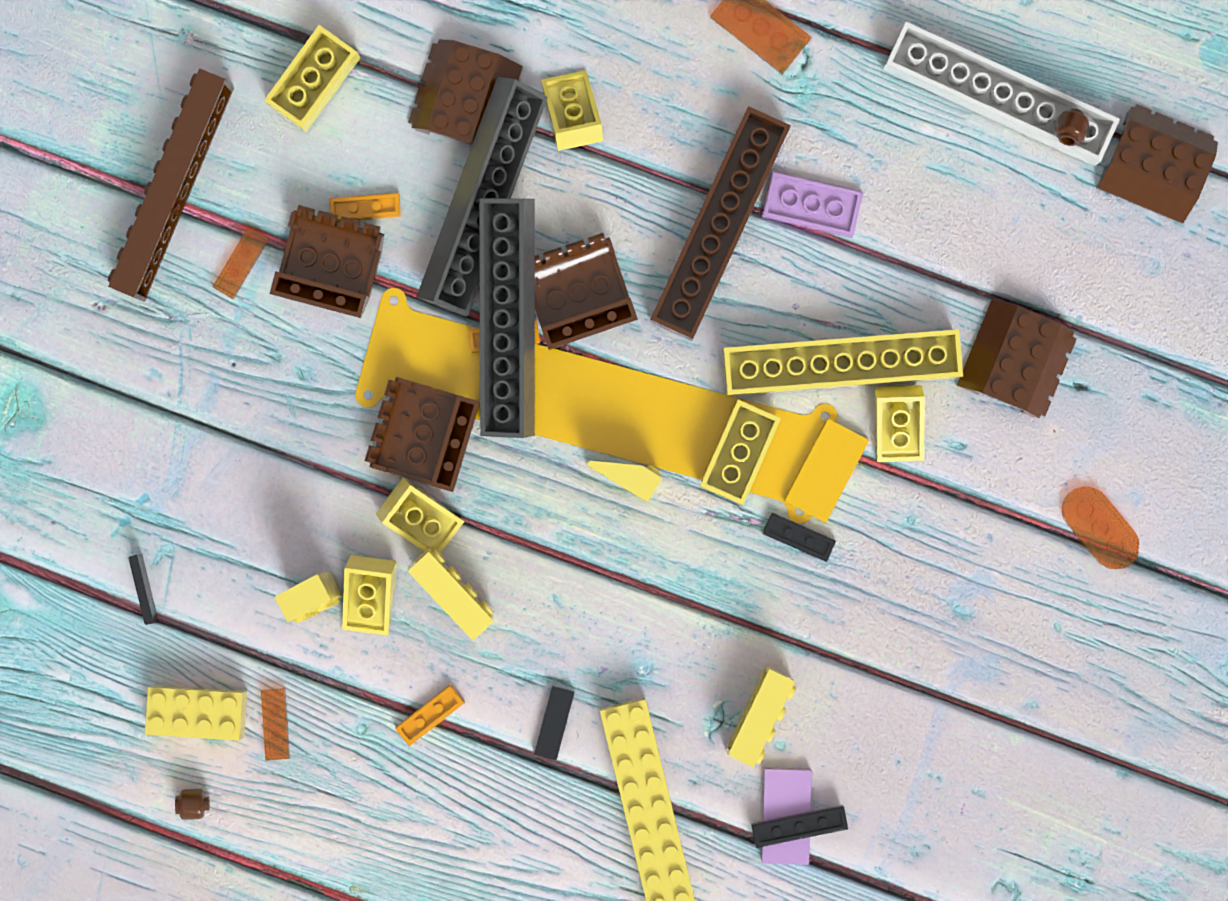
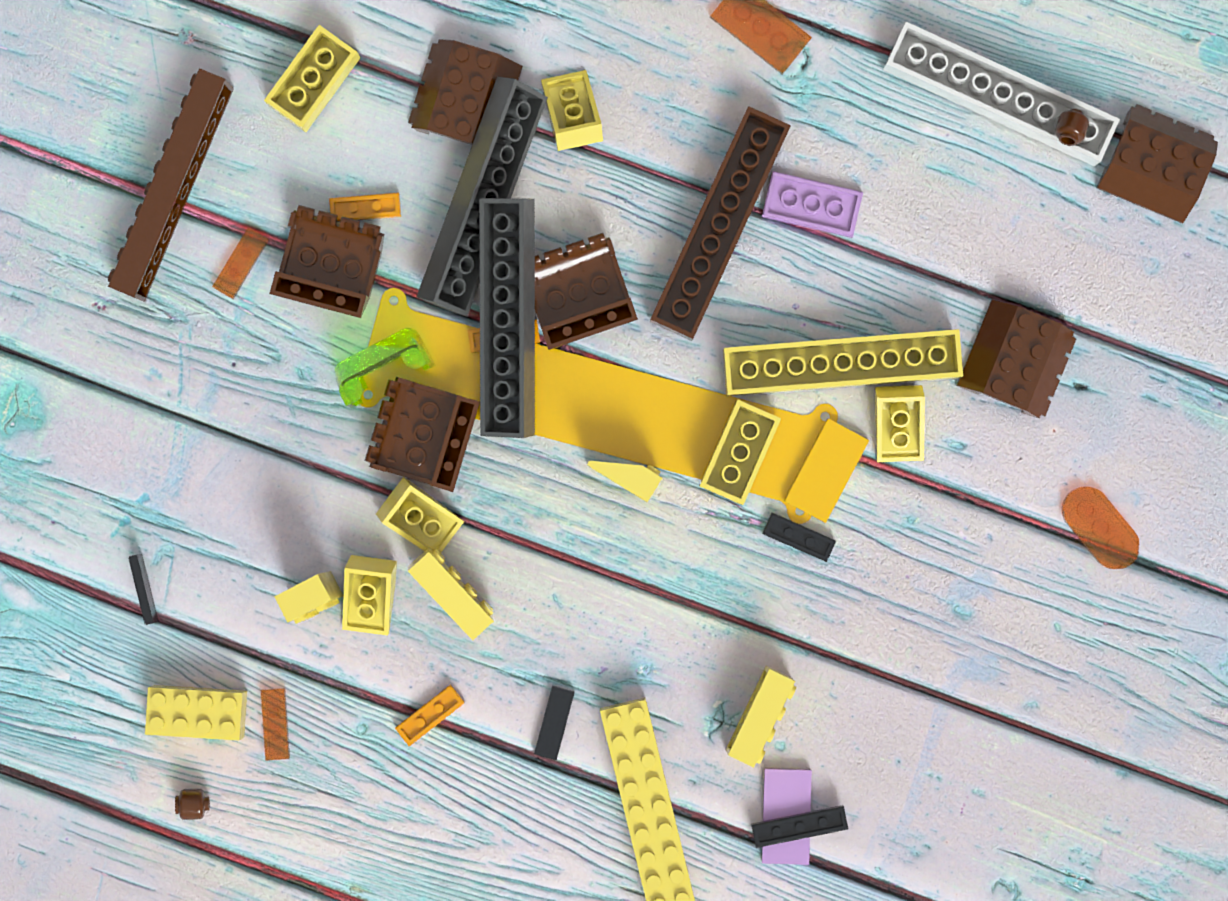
(404, 344): none -> clear neon green windscreen

